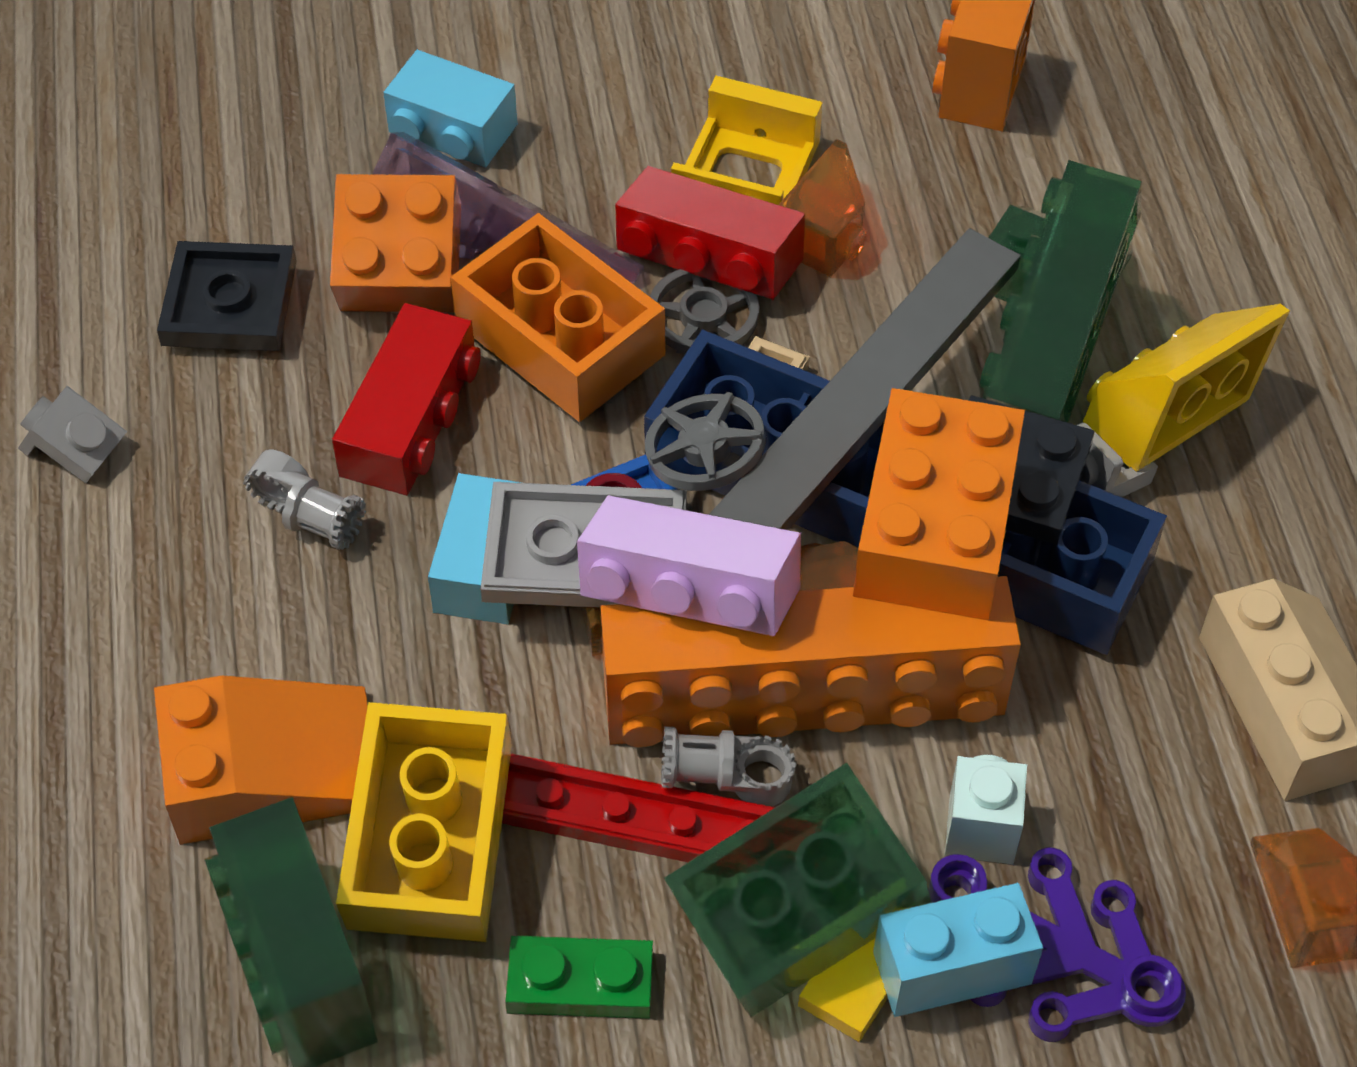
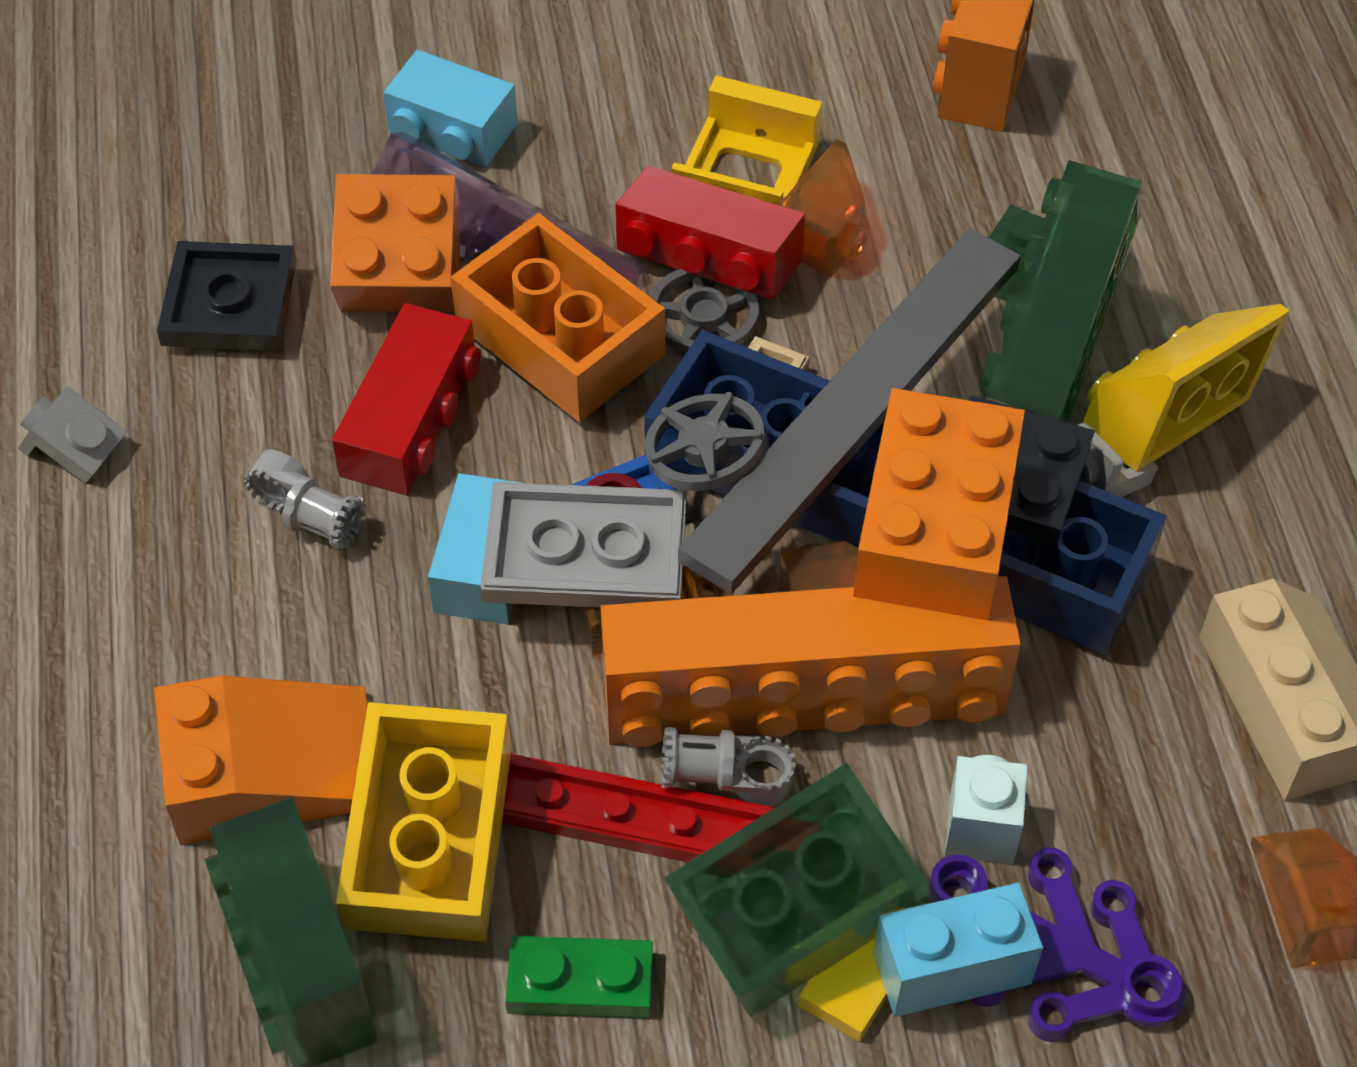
(690, 564): lavender brick -> none

